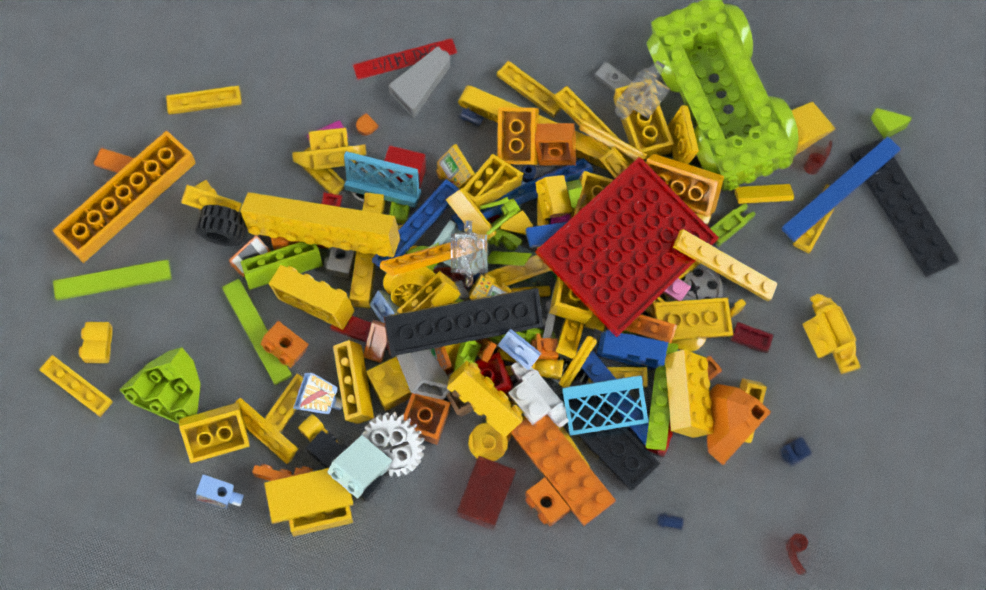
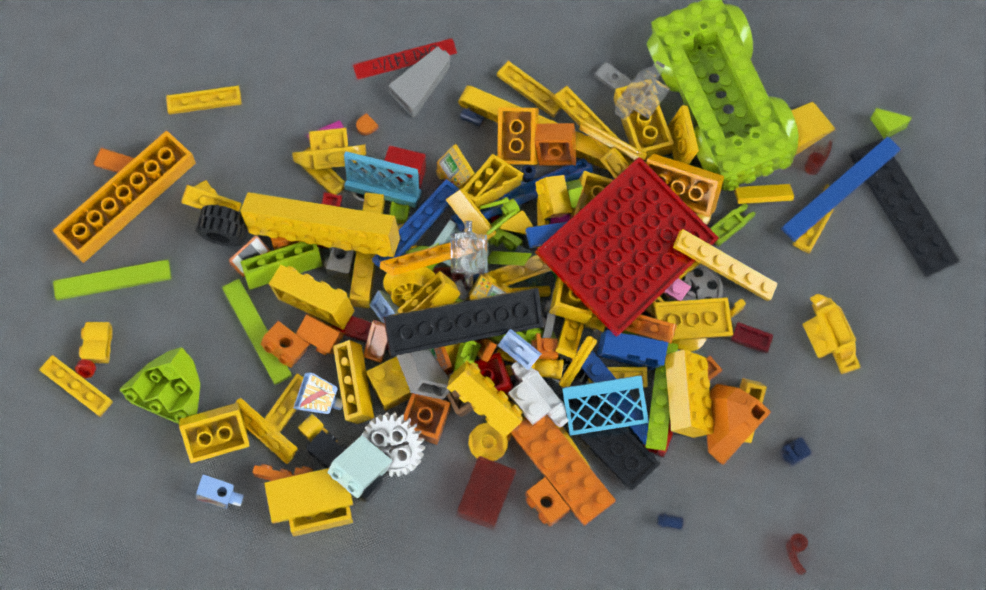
(85, 368): none -> red tile
(319, 334): none -> orange brick

